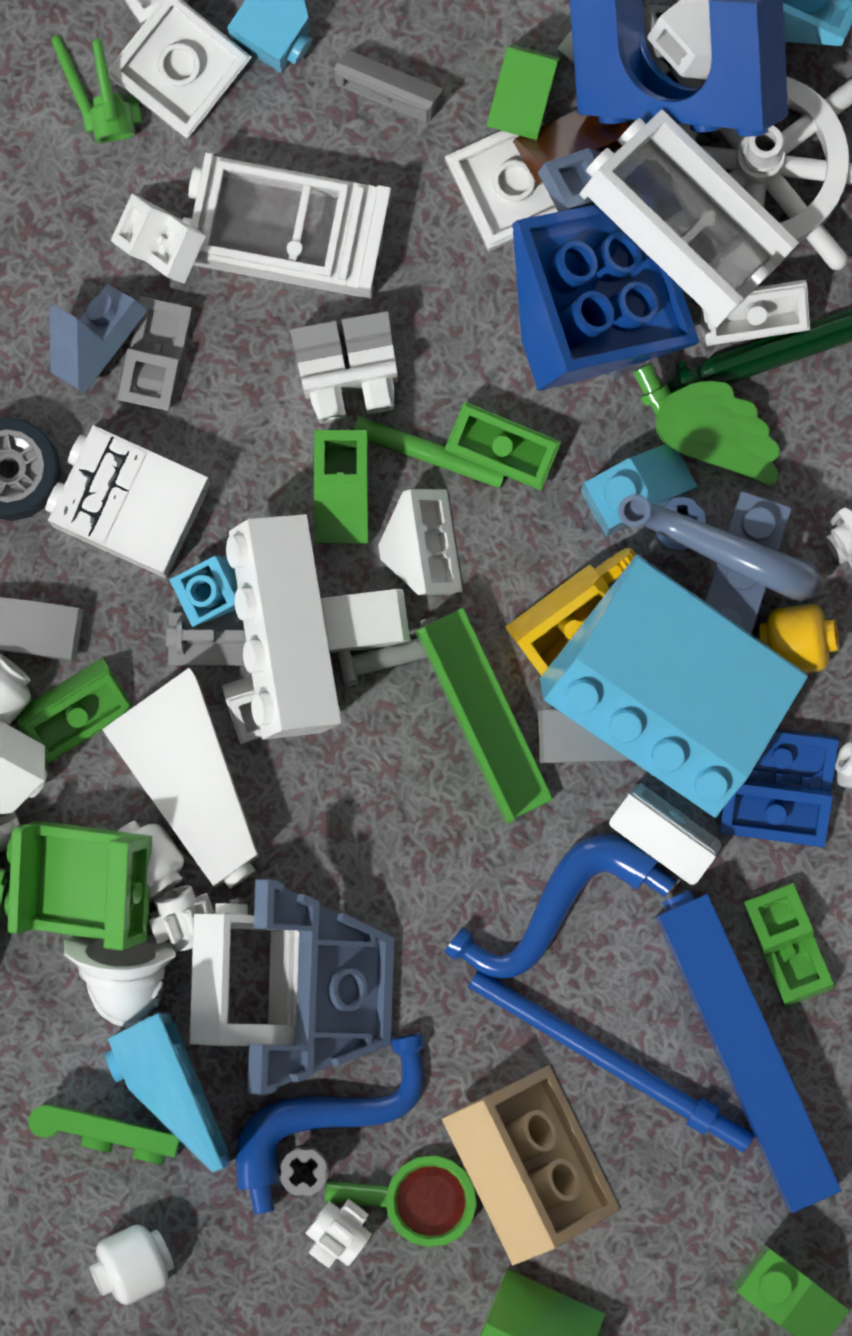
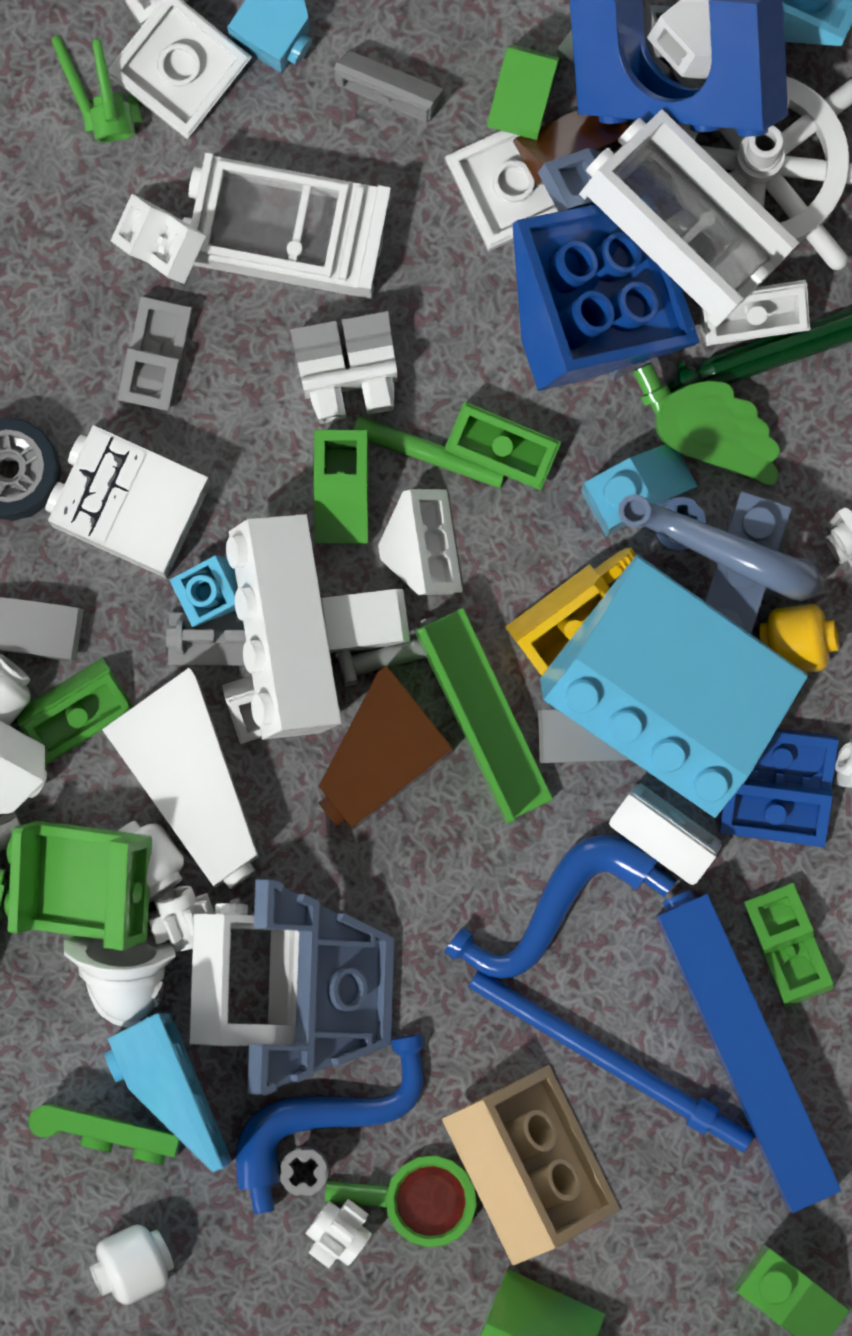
(87, 345): sand blue slope -> none
(380, 754): none -> reddish brown slope

